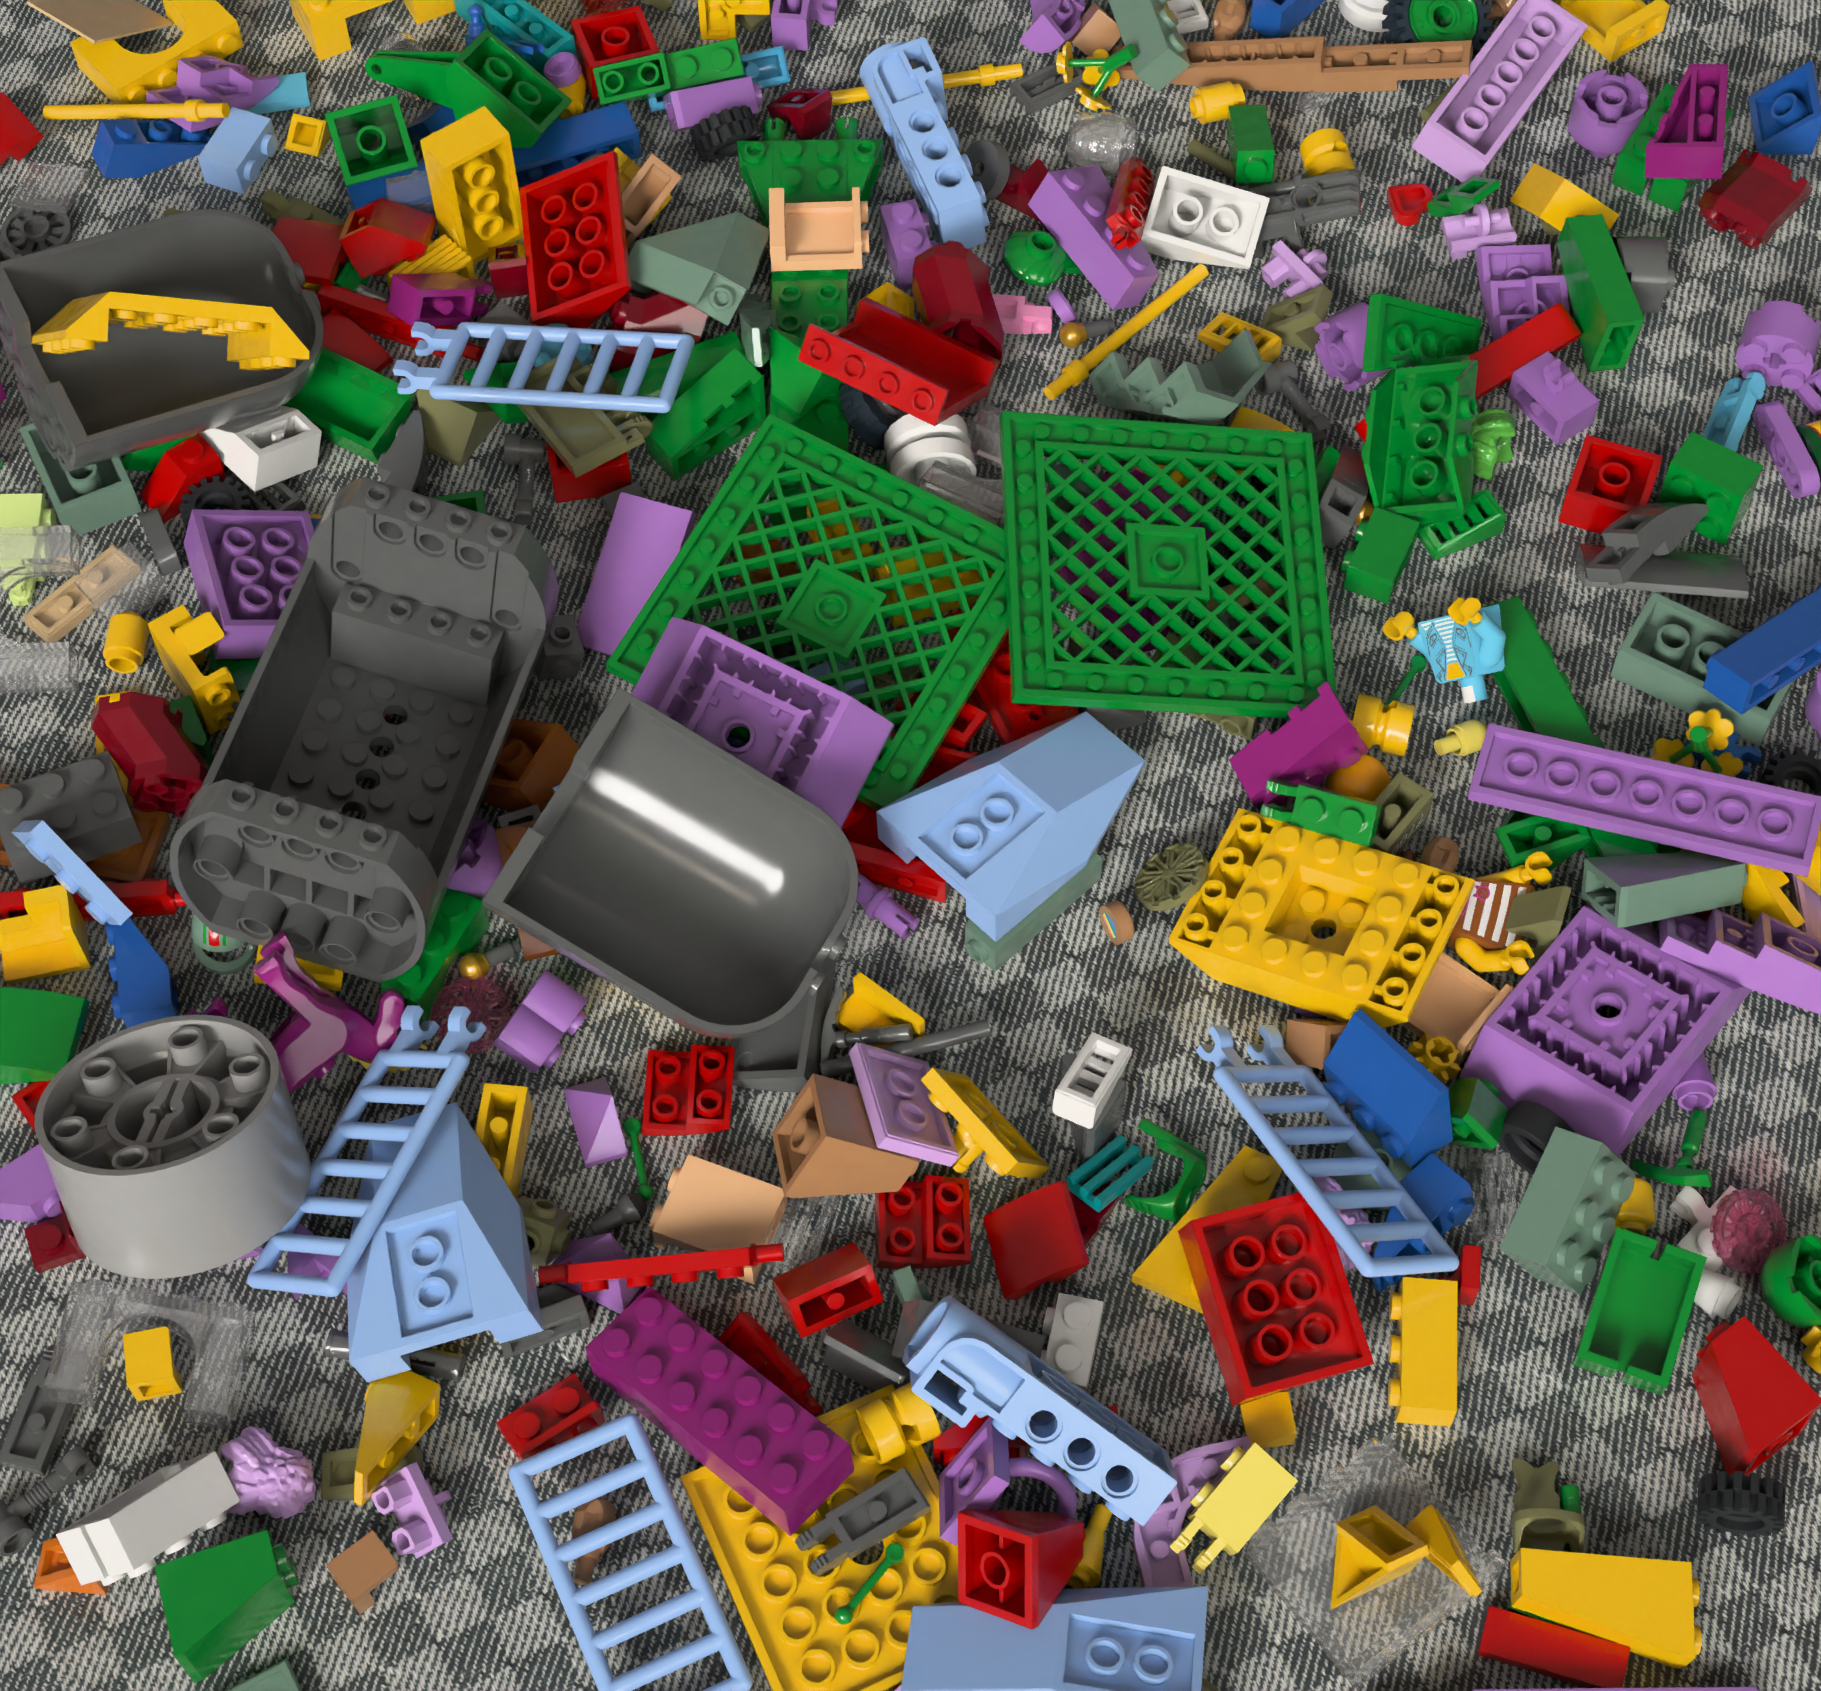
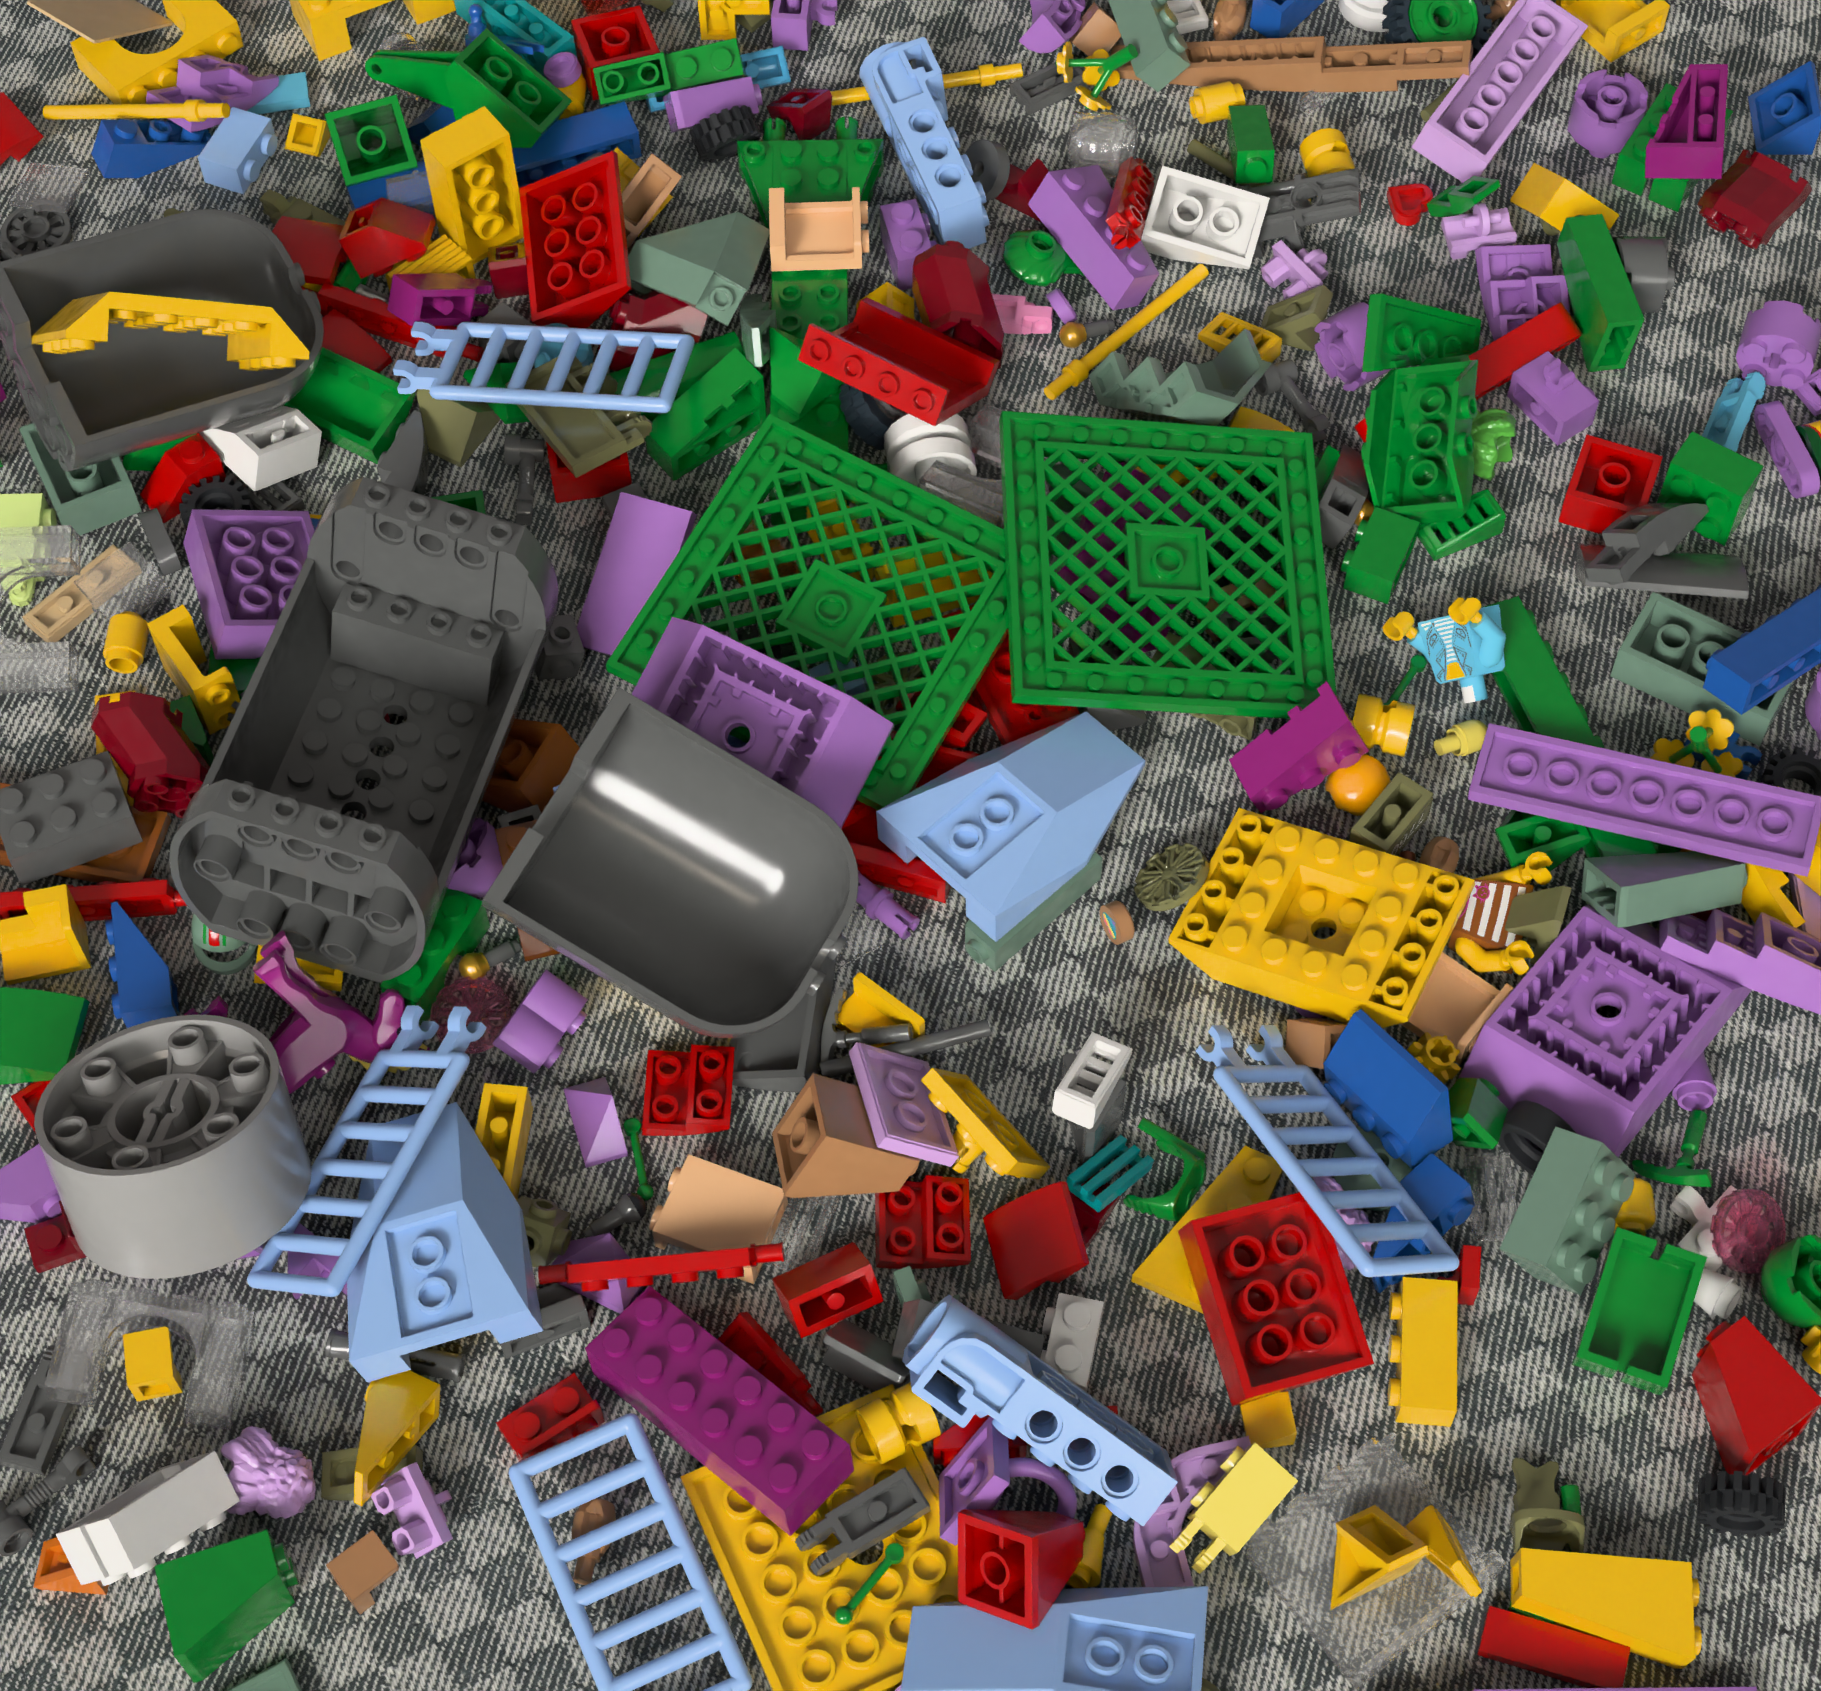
(72, 872): light blue wing -> none
(199, 633): yellow slope -> none
(1325, 812): green hinge -> none

